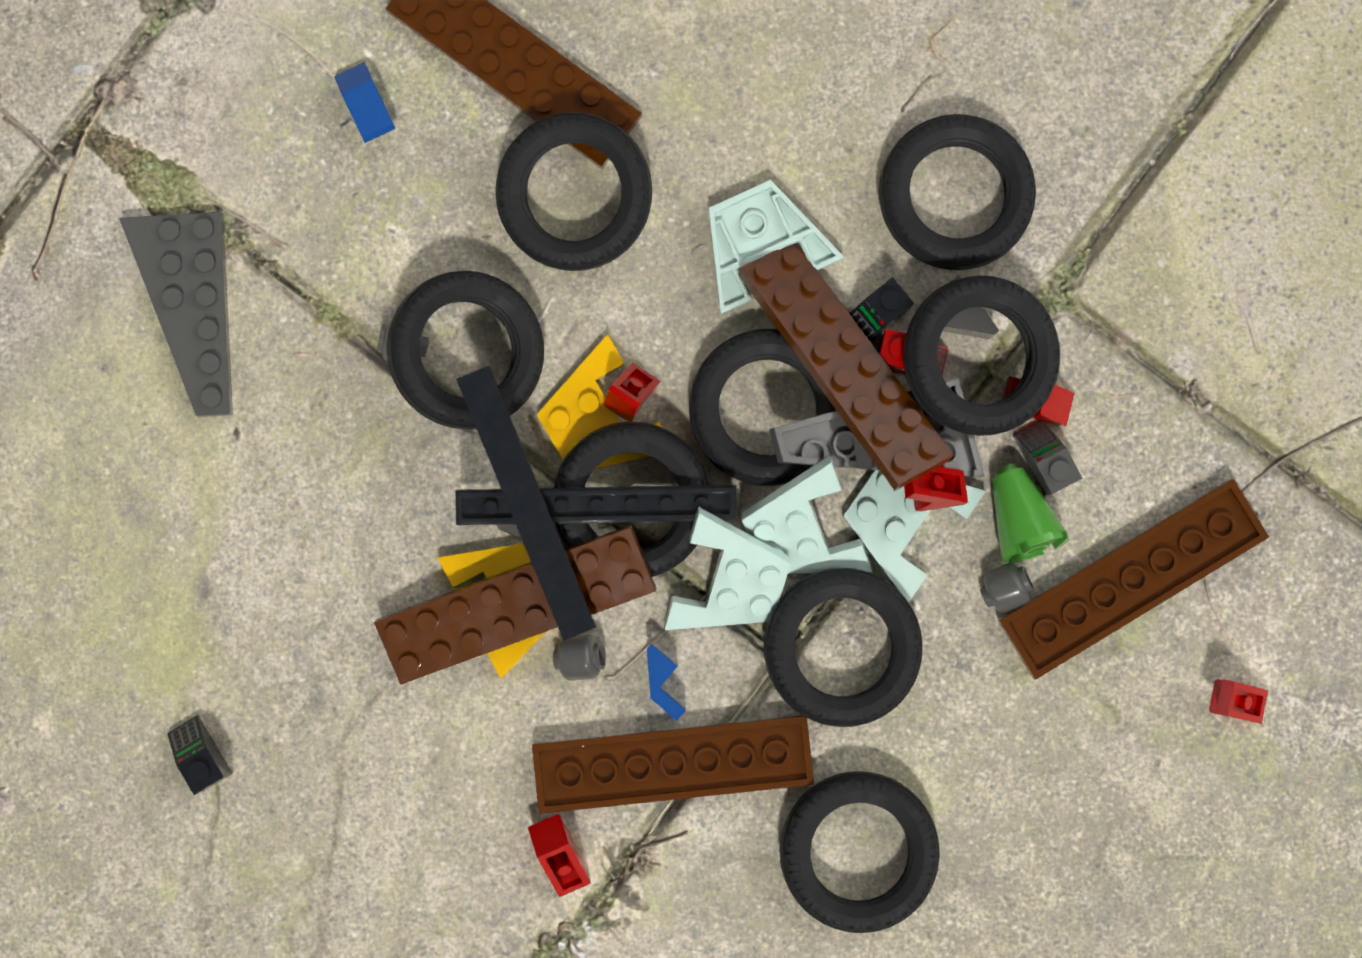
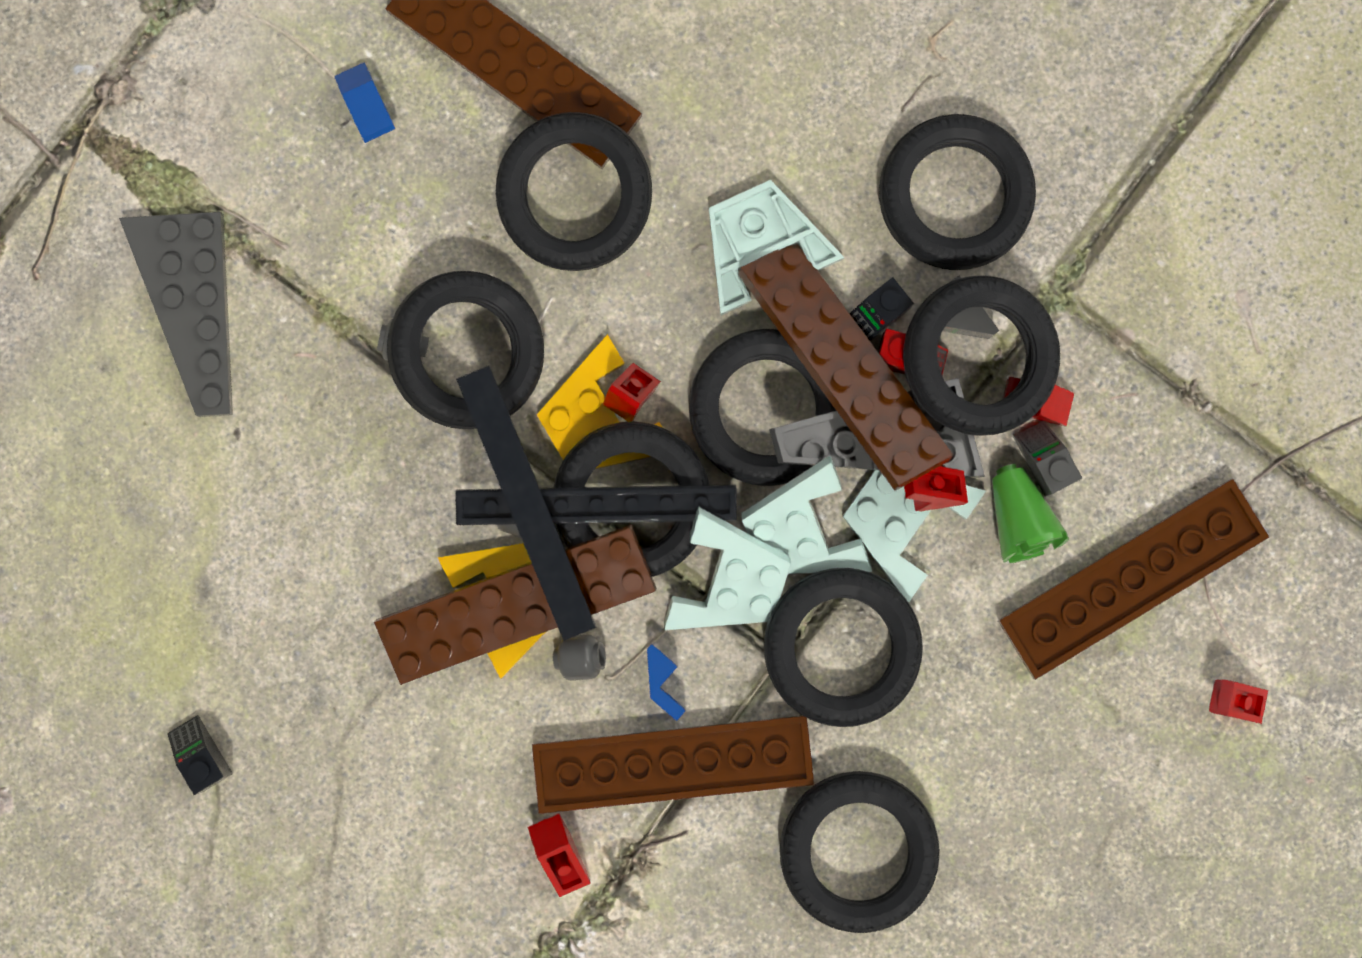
(1007, 587): dark grey head -> none

